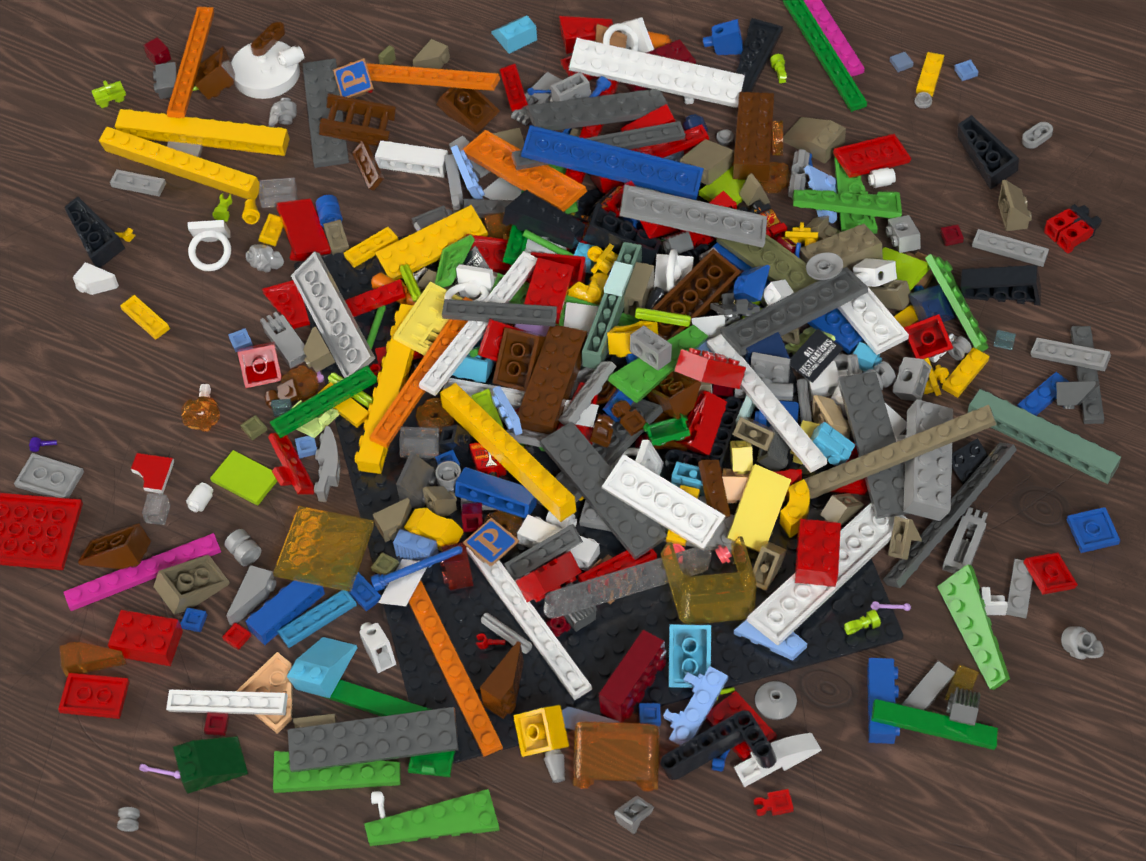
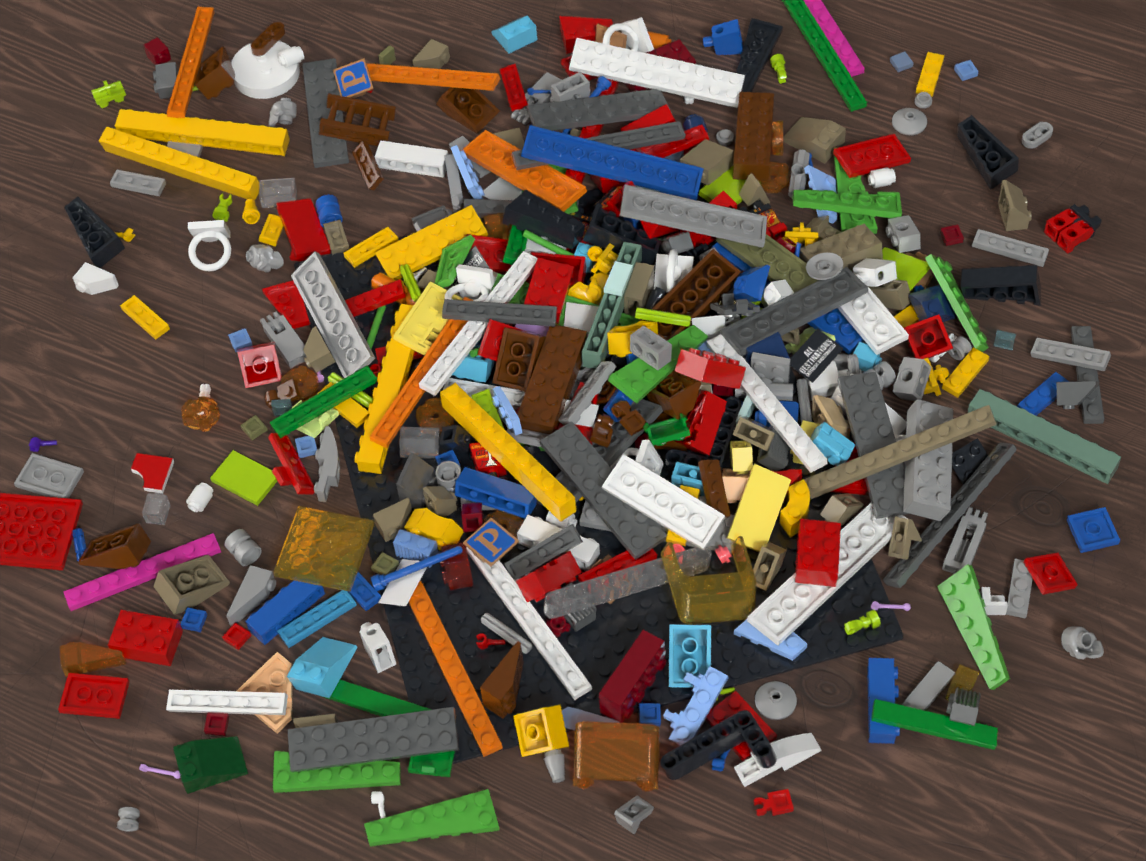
(79, 542): none -> blue axle
(909, 121): none -> light grey dish

